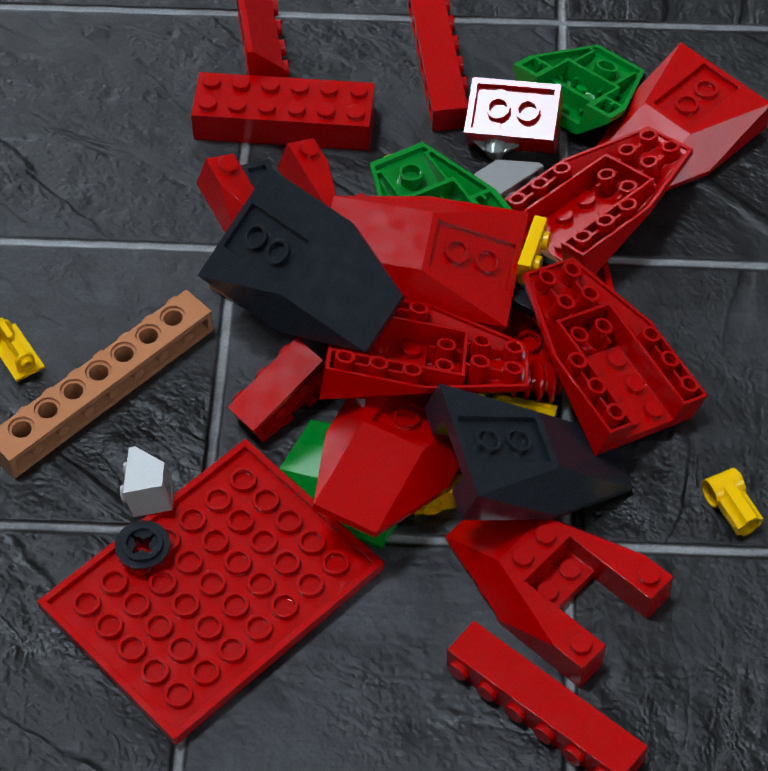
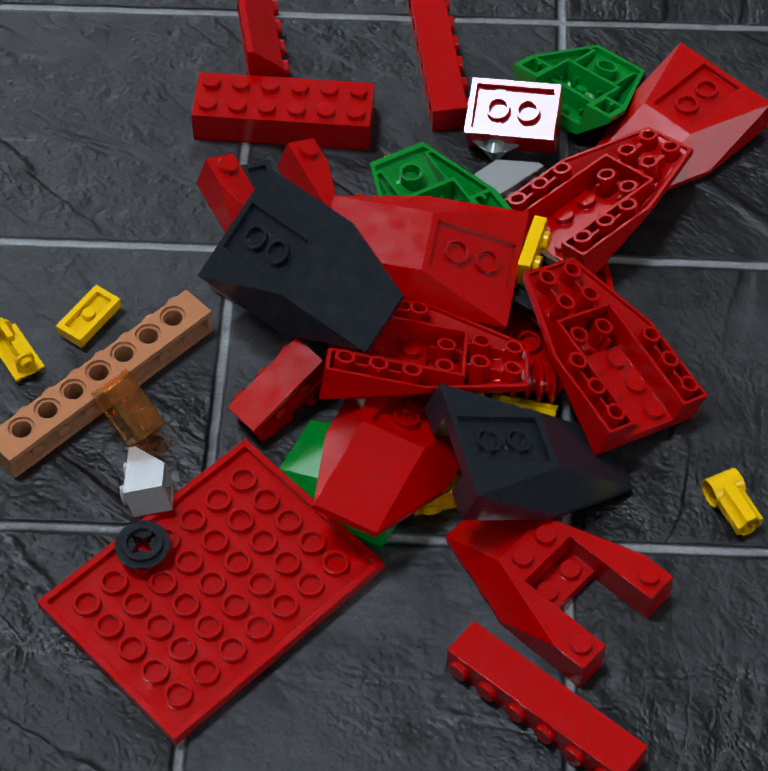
(88, 316): none -> yellow plate
(128, 407): none -> clear orange brick

